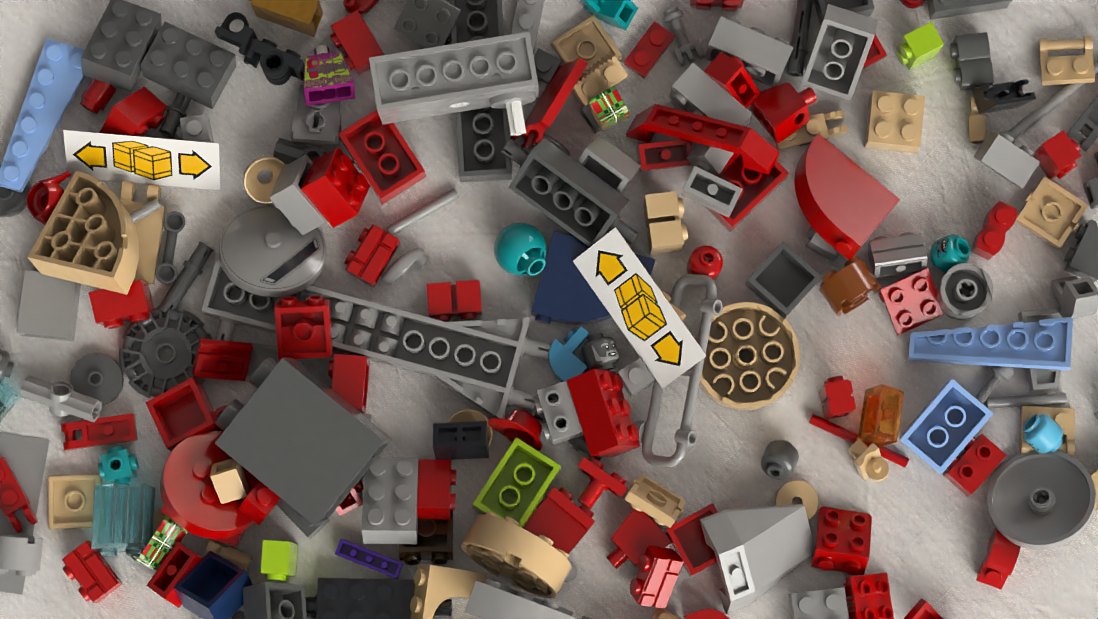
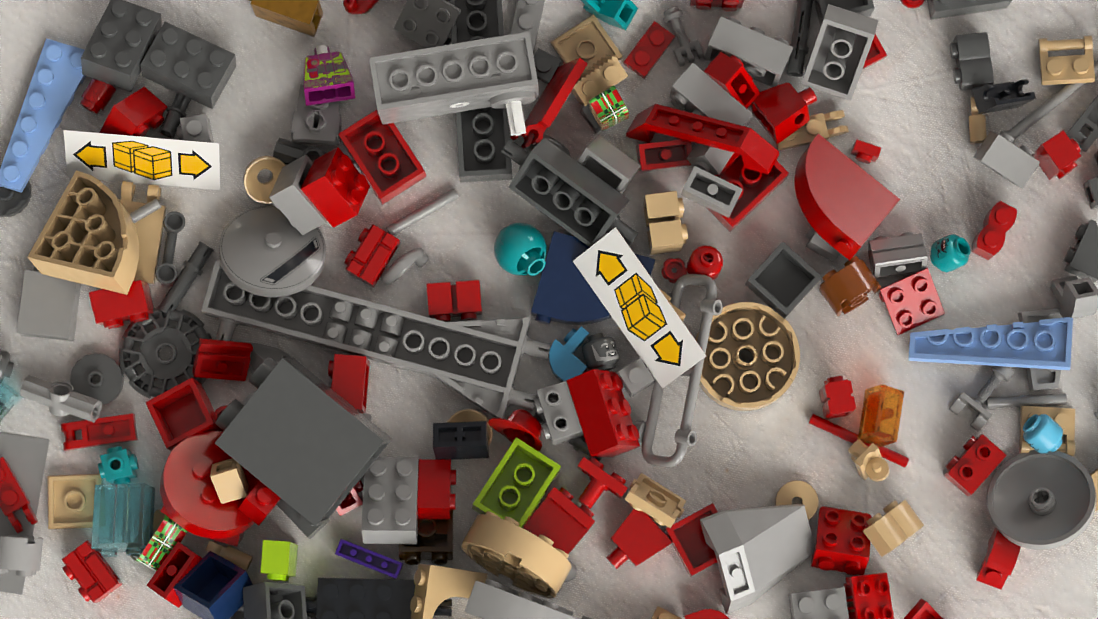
(44, 197): red piece -> none
(262, 51): black plate -> none
(303, 328): red plate -> none
(356, 40): red brick -> none
(656, 576): red brick -> none
(672, 263): none -> red plate
(779, 459): dark grey head -> none
(865, 152): none -> red plate
(893, 527): none -> tan brick
(894, 121): tan piece -> none
(919, 46): lime brick -> none
(945, 425): light blue brick -> none
(966, 277): light grey brick -> none
(1051, 212): tan plate -> none

